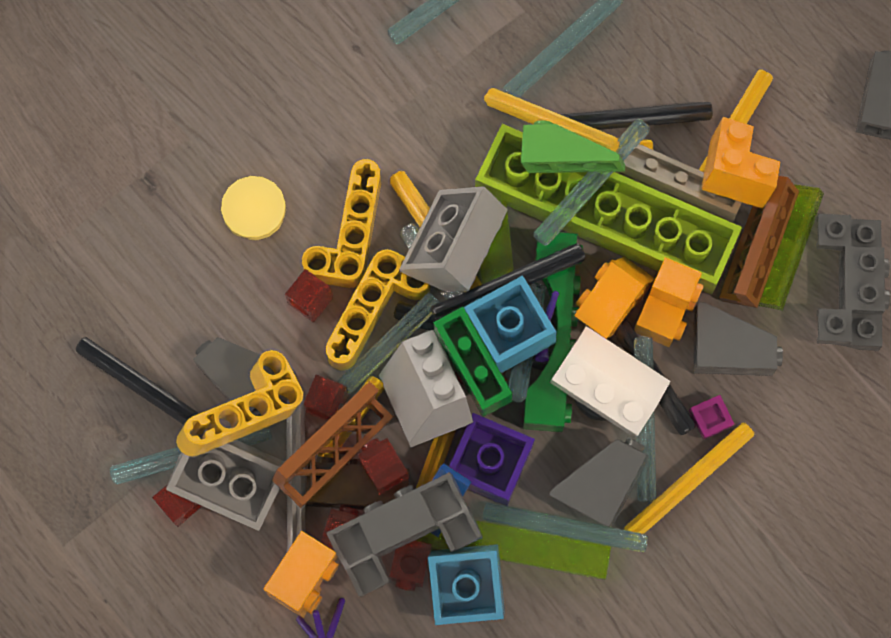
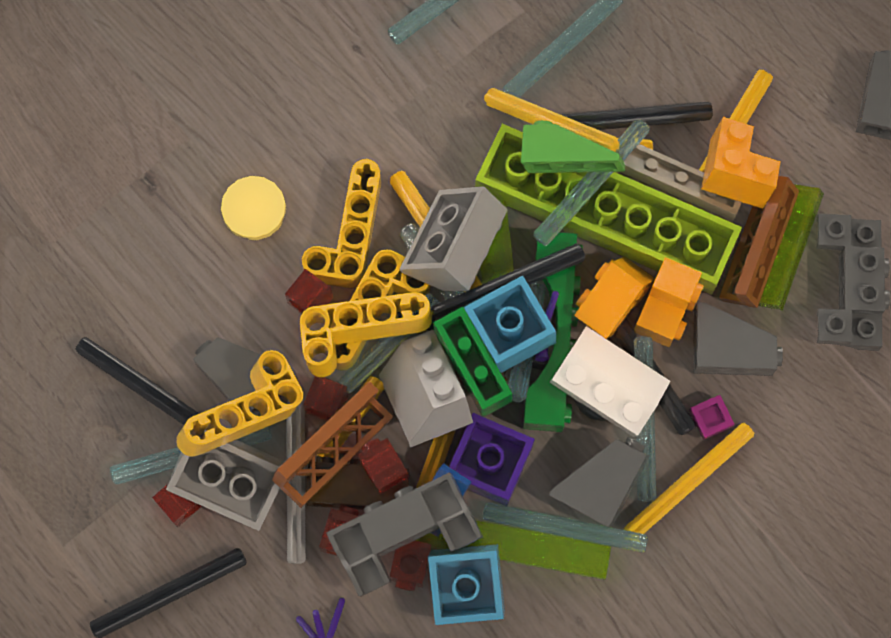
(167, 593): none -> black axle
(300, 574): light orange brick -> none
(364, 329): none -> yellow beam

